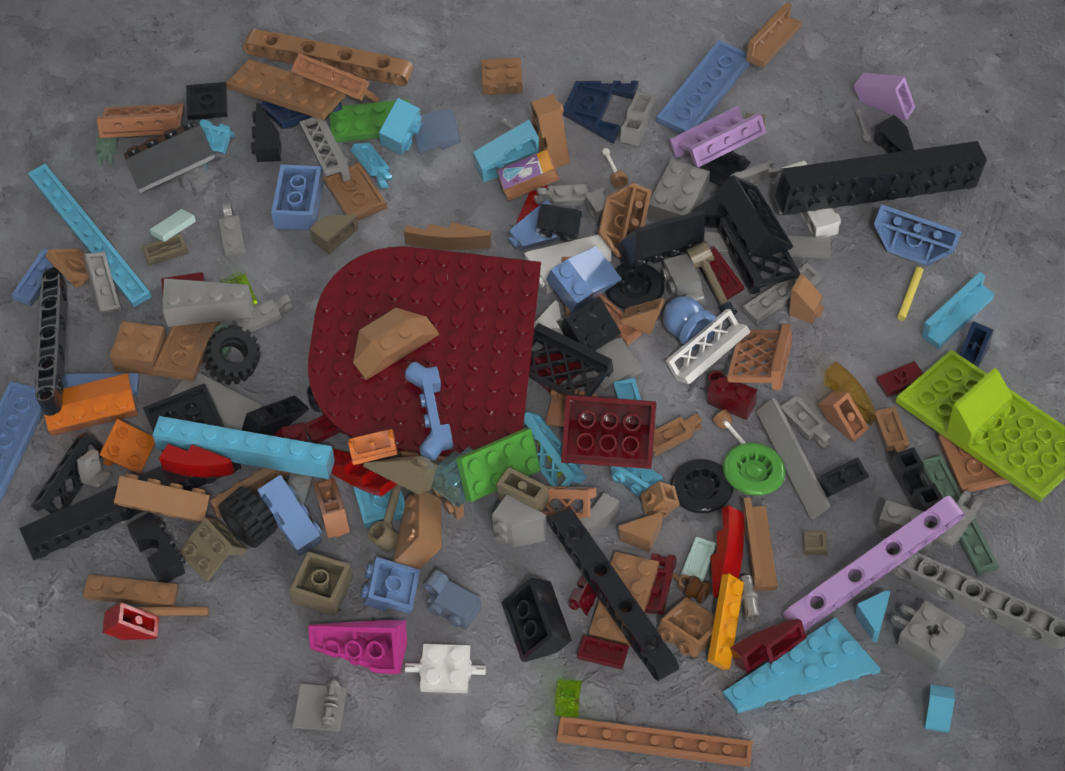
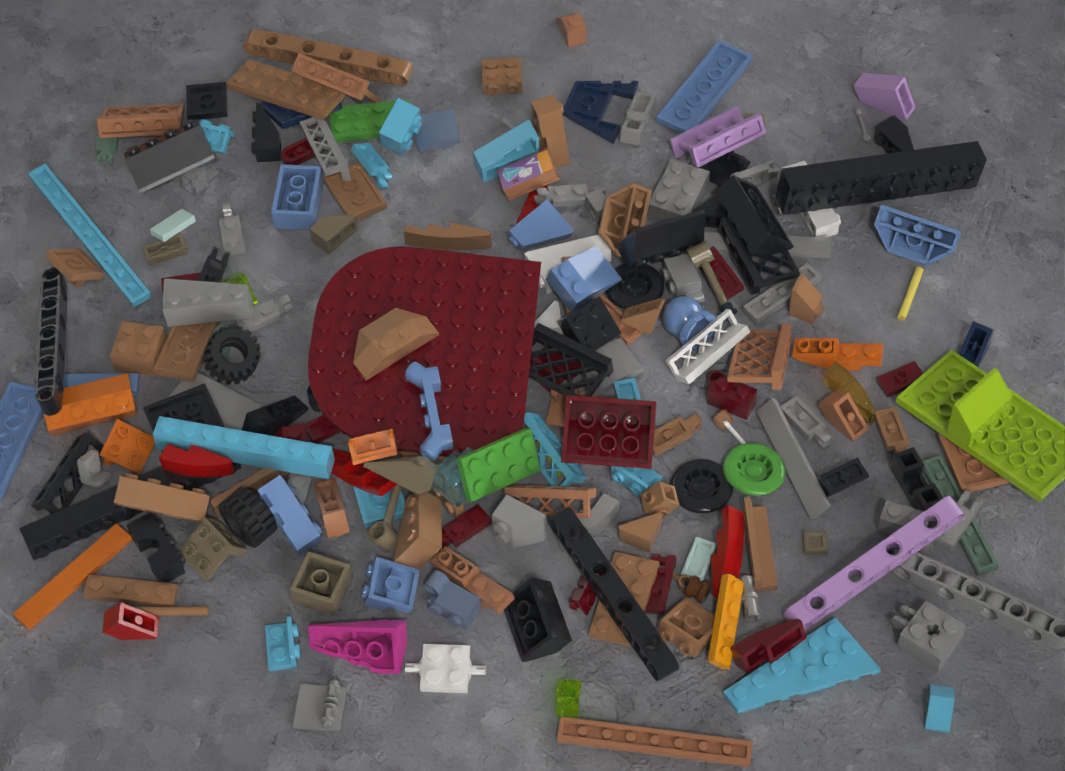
(30, 285): medium blue plate -> none
(72, 577): none -> orange tile
(101, 282): light grey tile -> none
(214, 268): none -> black hinge
(281, 645): none -> medium azure bracket
(297, 153): none -> dark red plate
(465, 527): none -> dark red plate
(469, 577): none -> nougat slope
(523, 489): dark tan brick -> none
(558, 221): black brick -> none
(572, 29): none -> nougat slope
(603, 652): dark red plate -> none
(617, 173): medium nougat hinge -> none
(772, 37): medium nougat fence -> none
(826, 351): none -> orange slope
(872, 612): medium azure slope -> none
(957, 312): medium azure fence -> none

